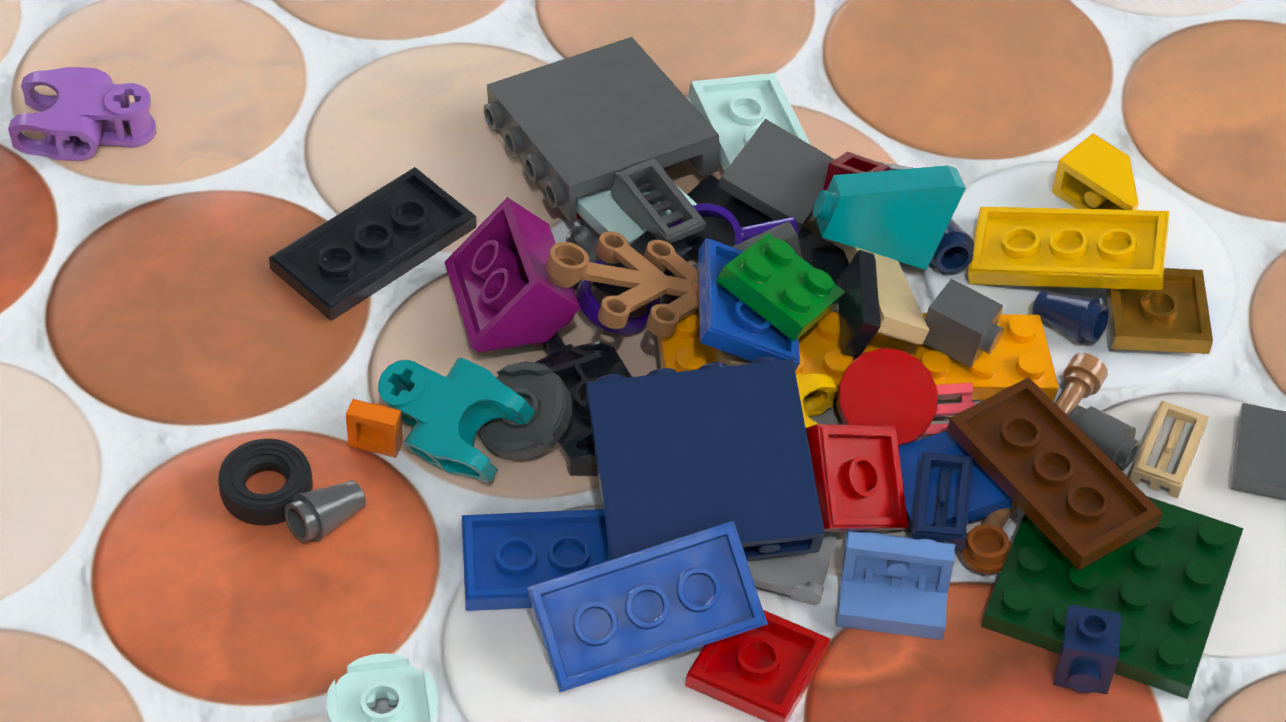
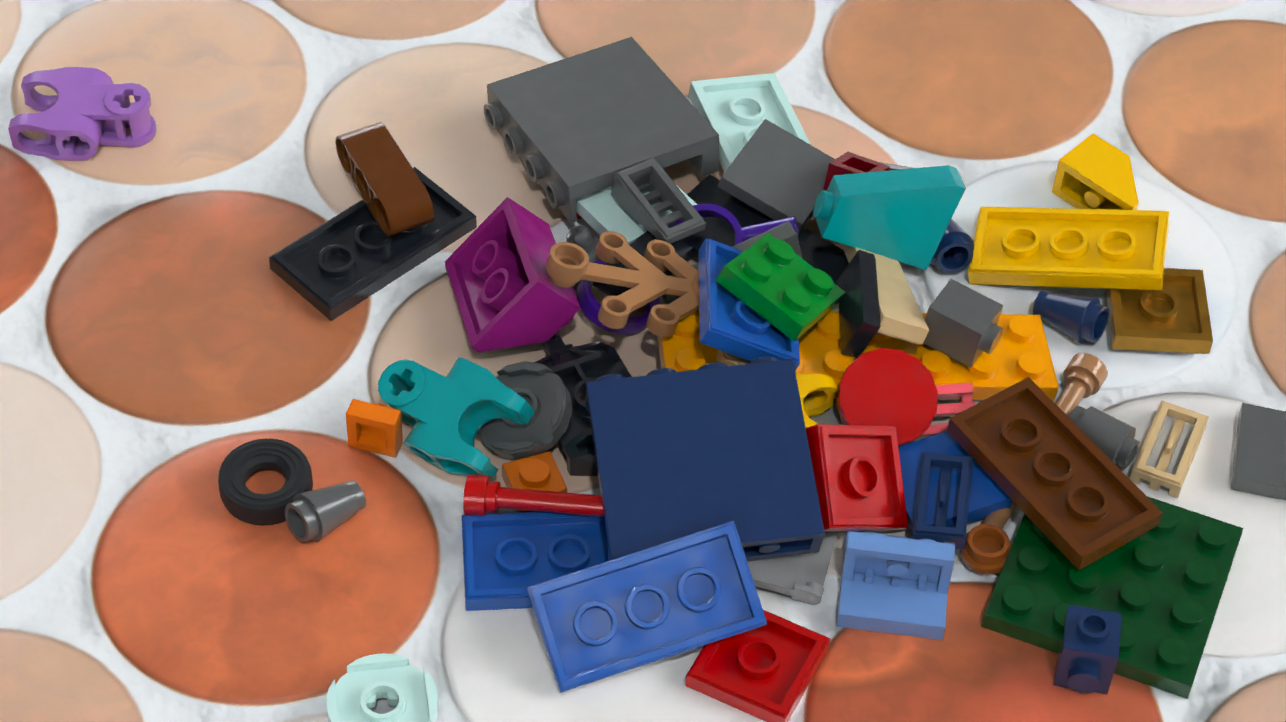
(384, 179): none -> reddish brown beam
(488, 496): none -> red piece
(534, 473): none -> orange plate

